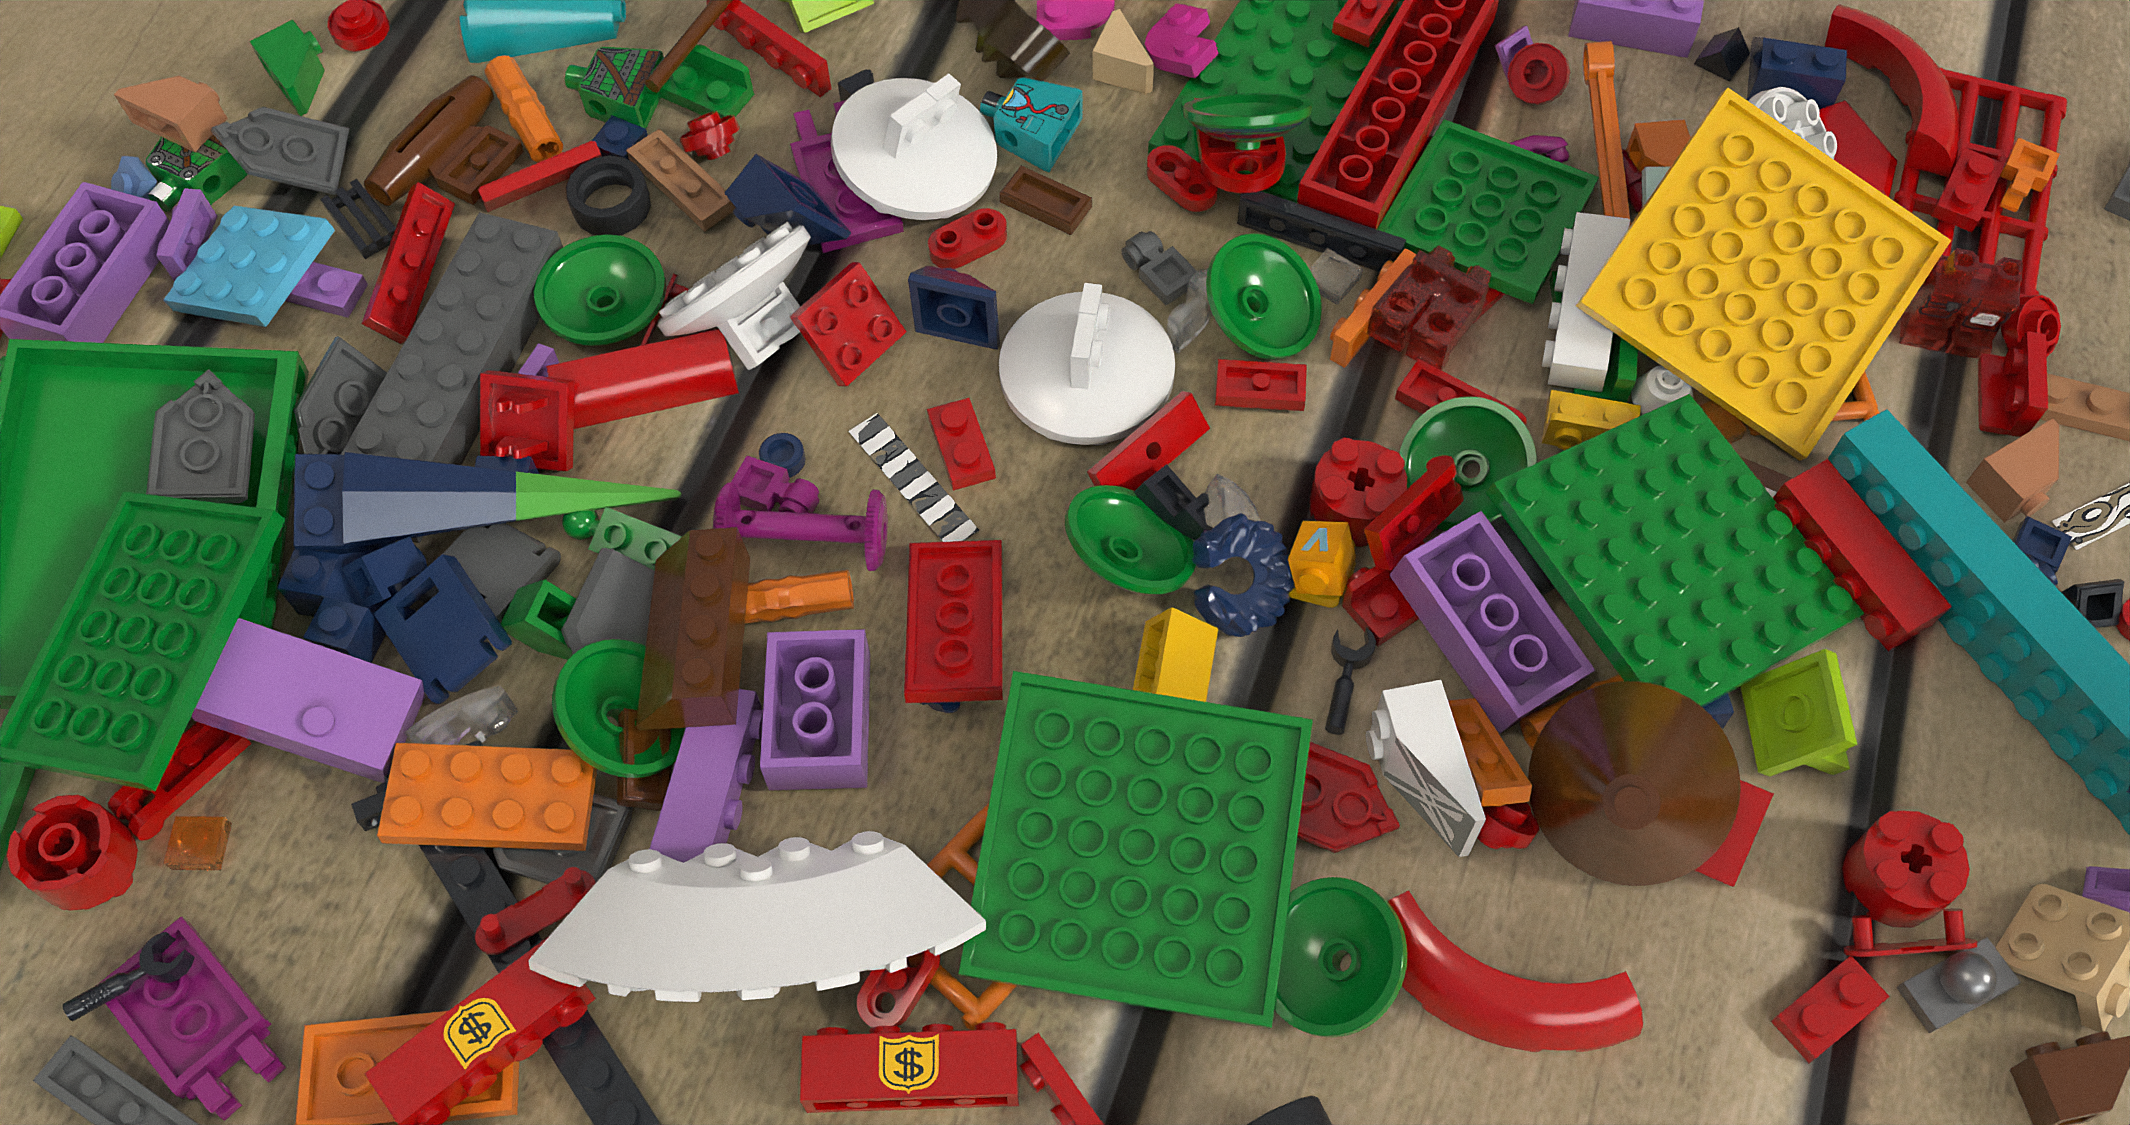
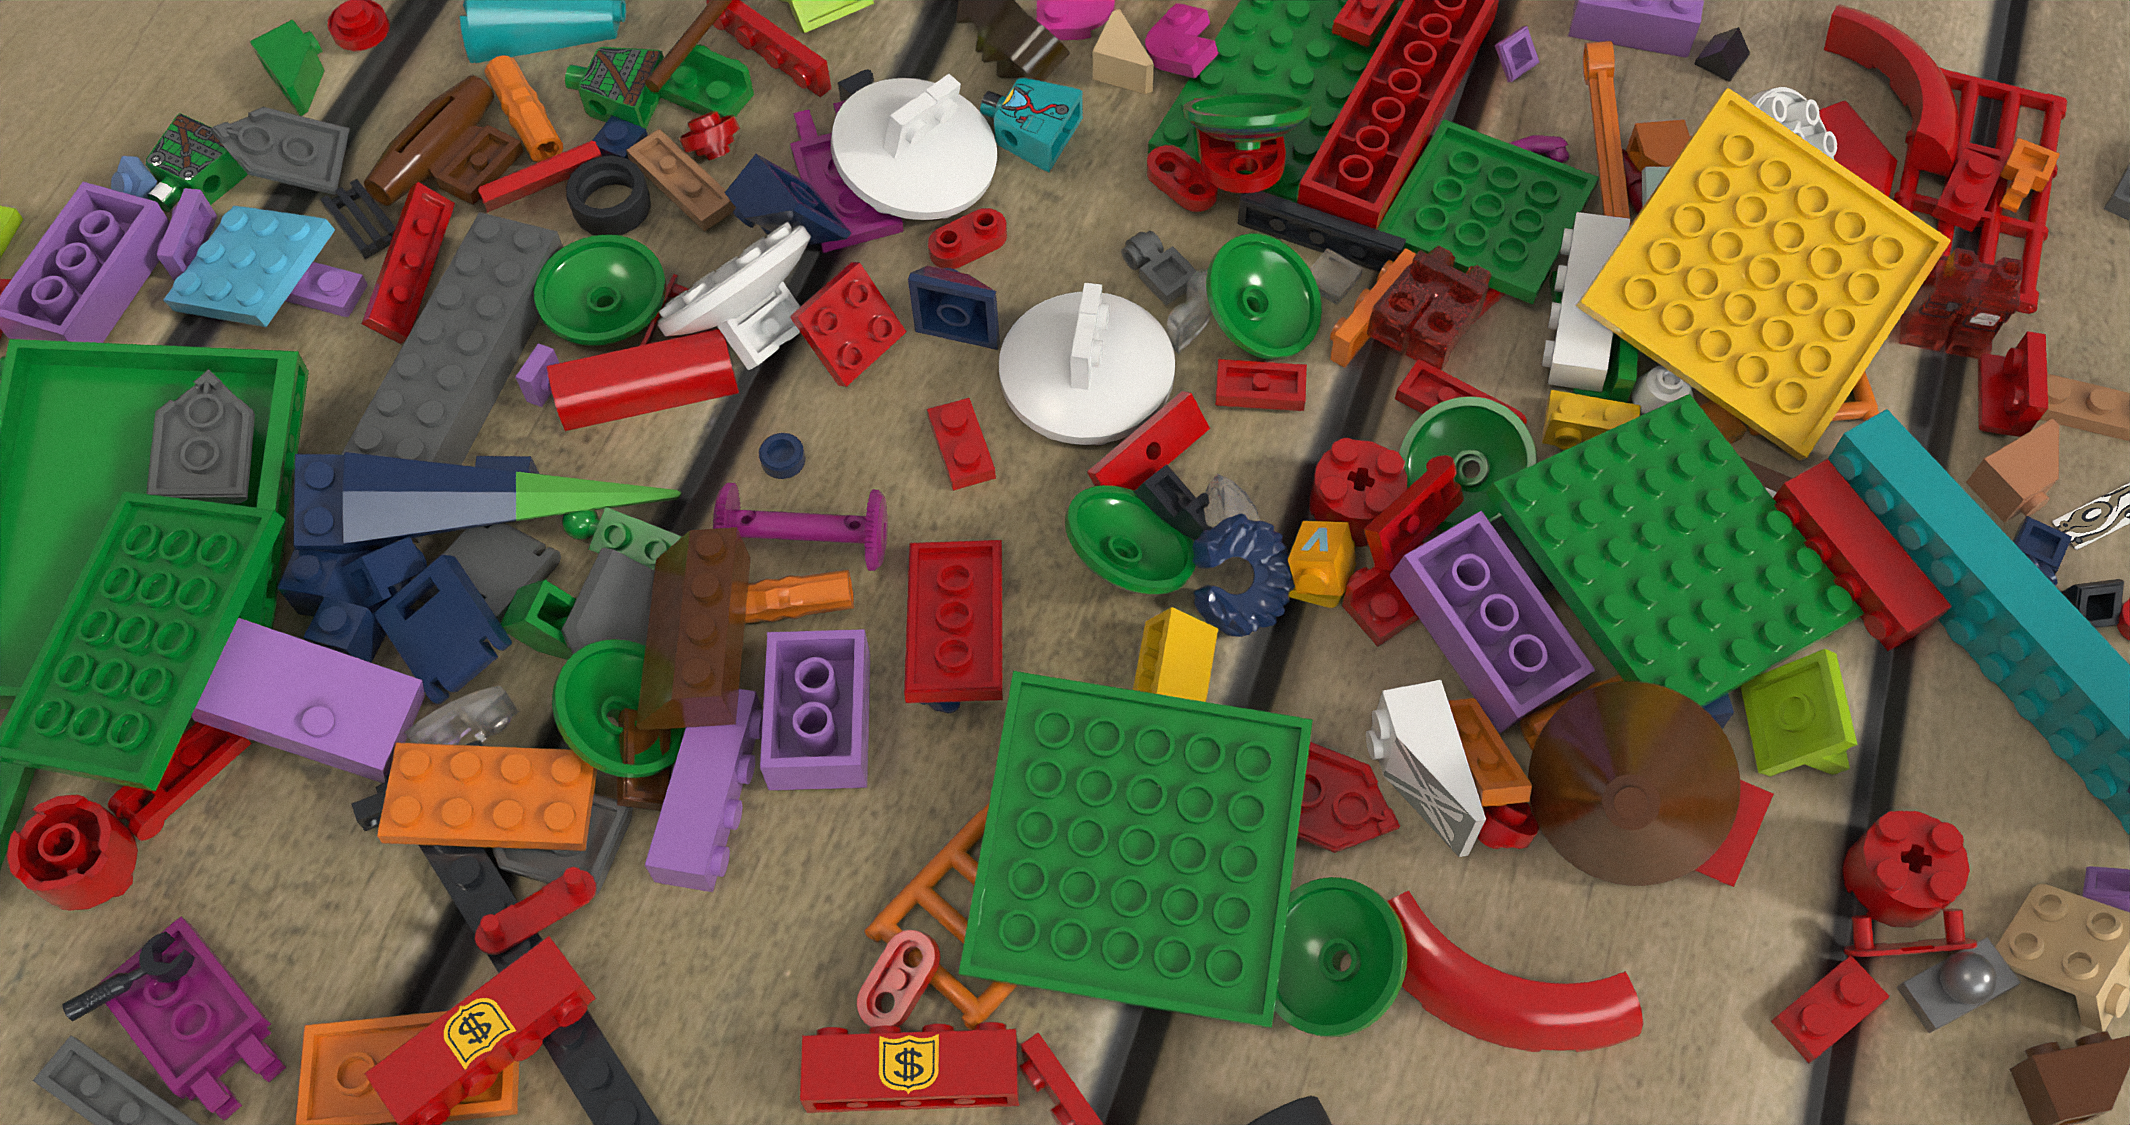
(174, 109): nougat slope -> none
(197, 843): clear orange plate -> none
(336, 398): dark grey tile -> none
(527, 418): red plate -> none
(756, 920): white brick -> none
(765, 484): magenta plate -> none
(913, 480): sticker -> none
(1045, 200): reddish brown tile -> none
(1344, 685): black piece -> none
(1538, 73): red plate -> none
(1806, 68): dark blue slope -> none
(2036, 315): red plate -> none

